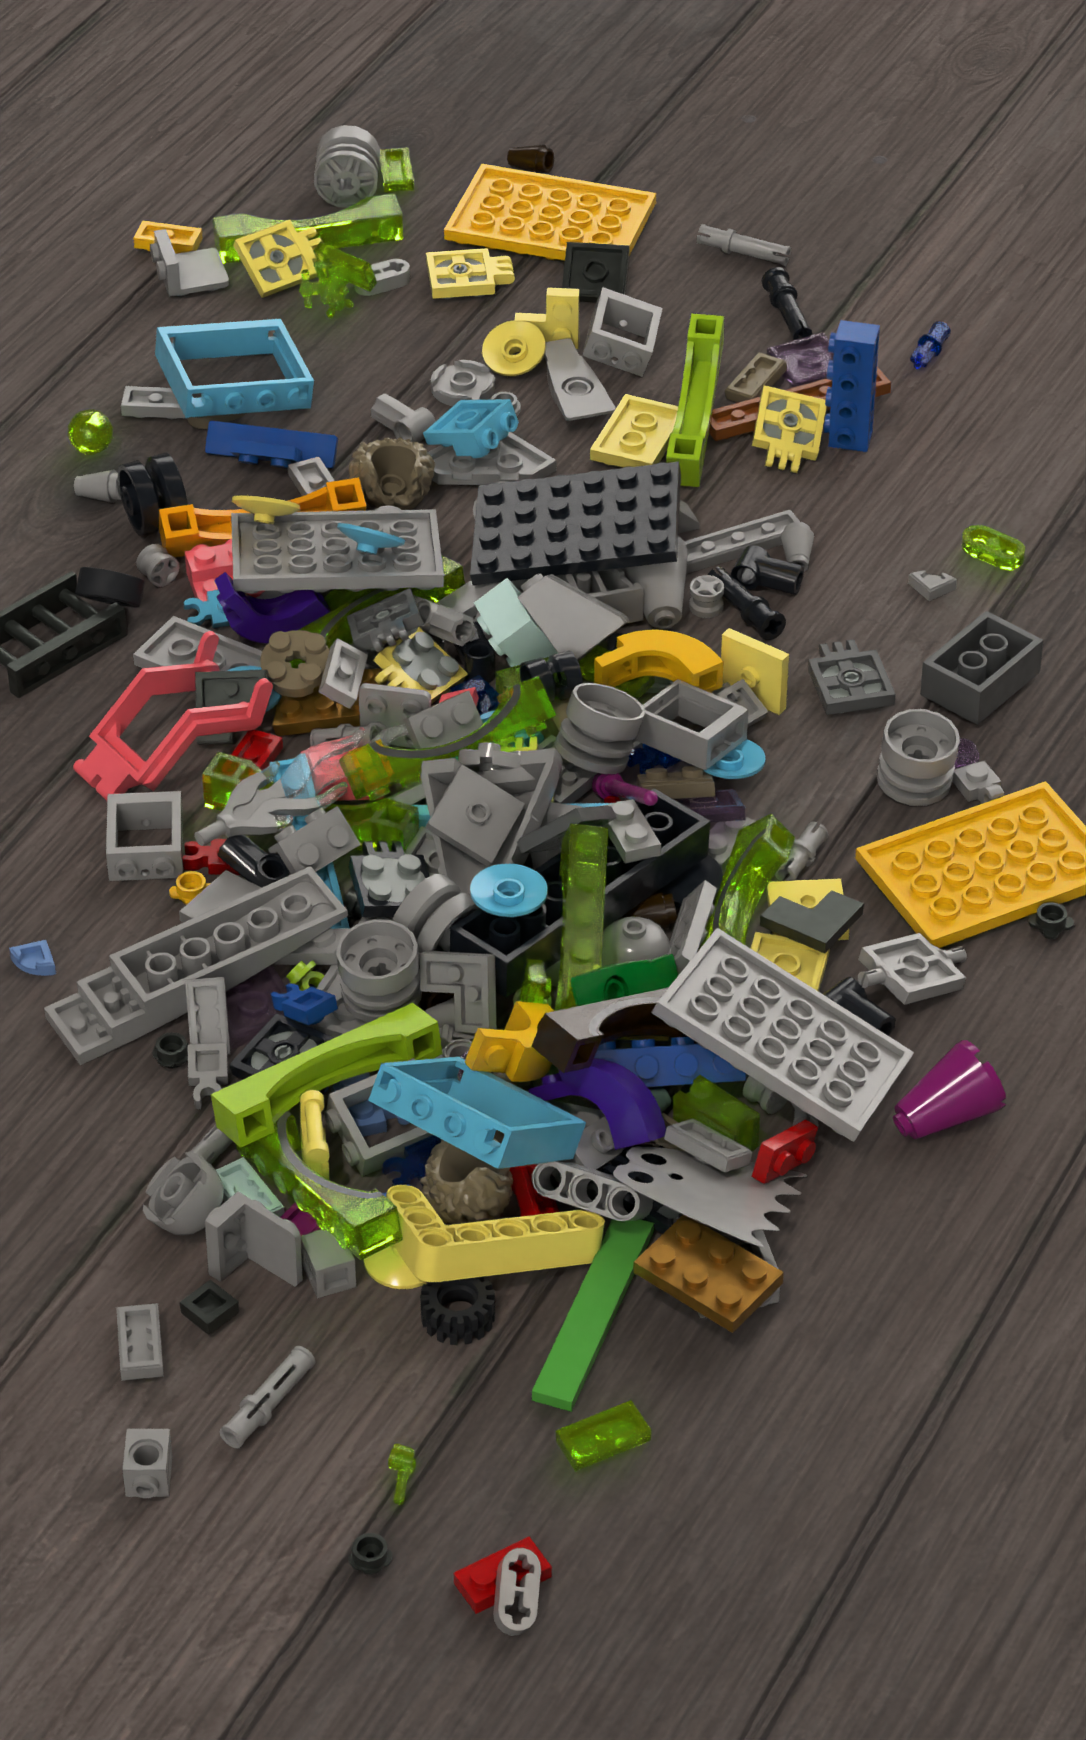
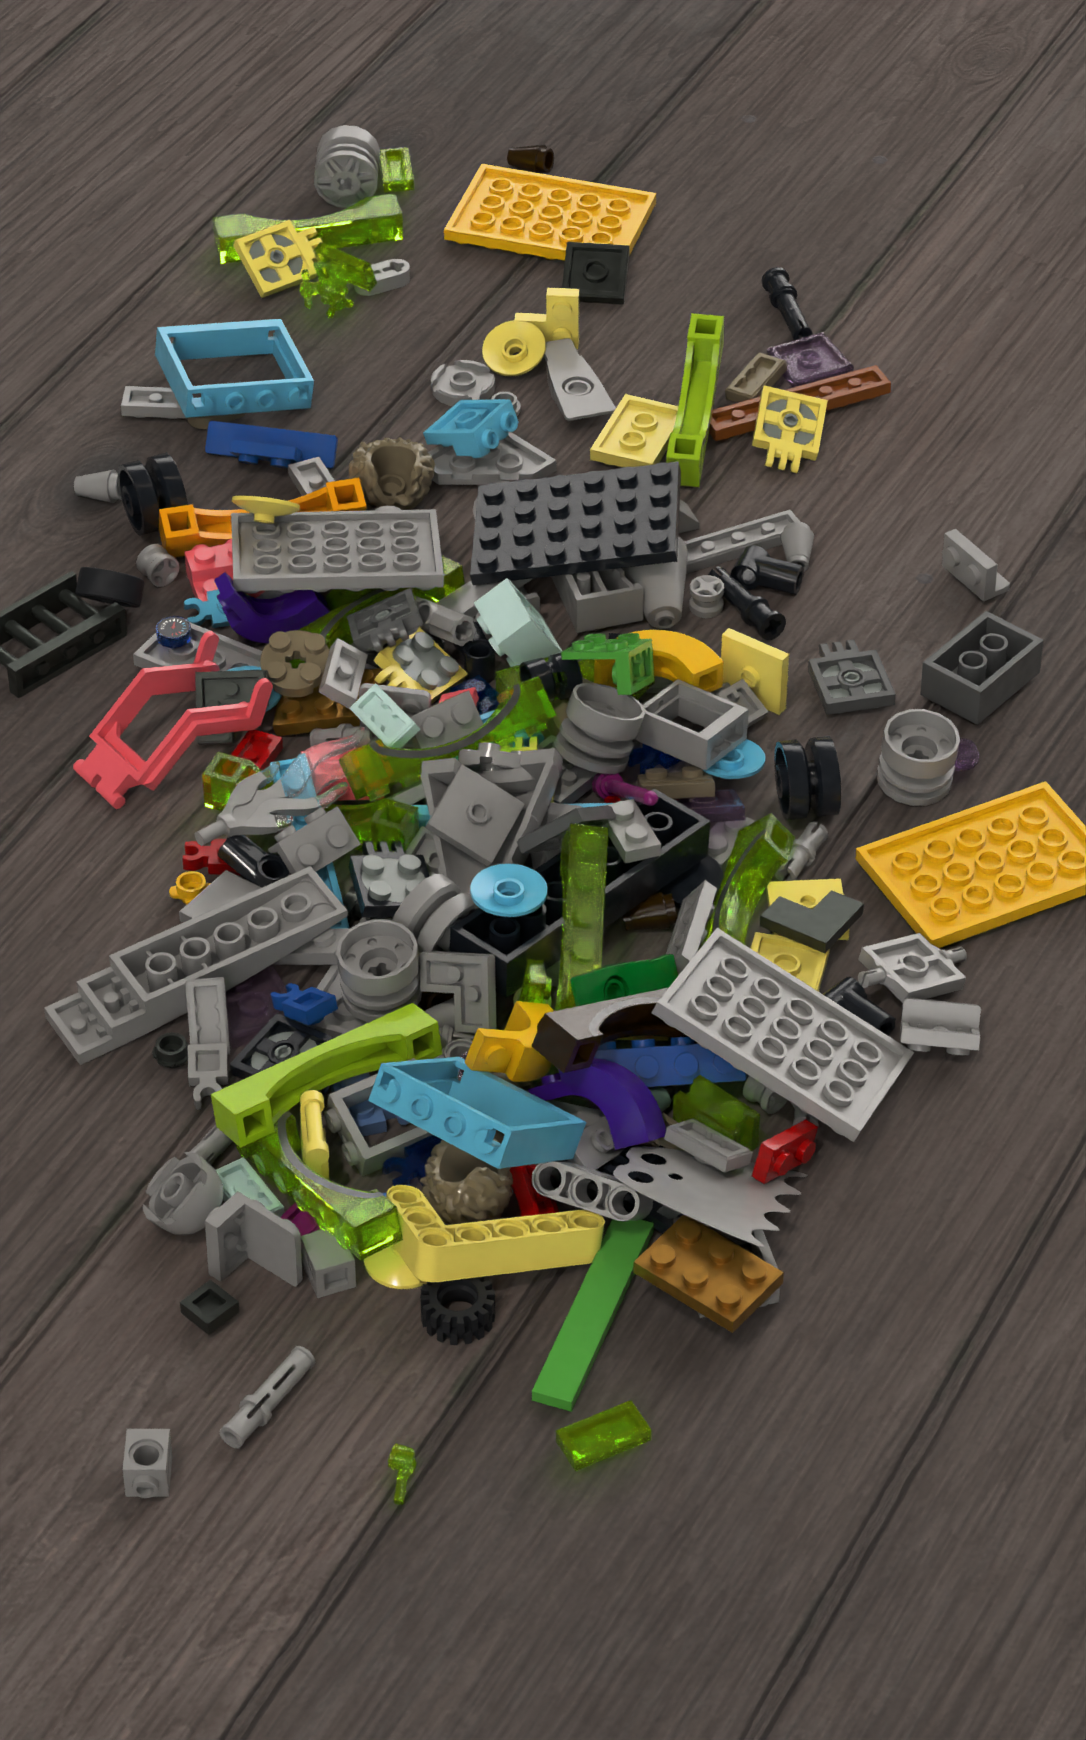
(33, 958): medium blue tile -> none
(90, 431): clear neon green piece -> none
(139, 1341): light grey plate -> none
(144, 812): light grey window -> none
(173, 631): none -> tile
(181, 237): yellow plate -> none
(189, 270): light grey bracket -> none
(303, 975): lime plate -> none
(369, 539): medium azure dish -> none
(370, 1545): pearl dark grey plate -> none
(384, 717): none -> light aqua plate
(401, 418): light grey piece -> none
(467, 273): light yellow piece -> none
(478, 1579): red plate -> none
(507, 1590): light grey beam -> none
(569, 615): light grey slope -> none
(627, 315): light grey window -> none
(632, 657): none -> bright green bracket
(633, 941): light grey cylinder -> none
(742, 244): light grey pin -> none
(807, 778): none -> black wheel
(853, 385): blue brick -> none
(930, 344): clear blue axle -> none
(932, 585): light grey tile -> none
(940, 1025): none -> light grey bracket
(950, 1094): magenta cone -> none
(972, 566): none -> light grey bracket
(978, 782): light grey plate -> none
(993, 547): clear neon green plate -> none
(1051, 920): pearl dark grey plate -> none

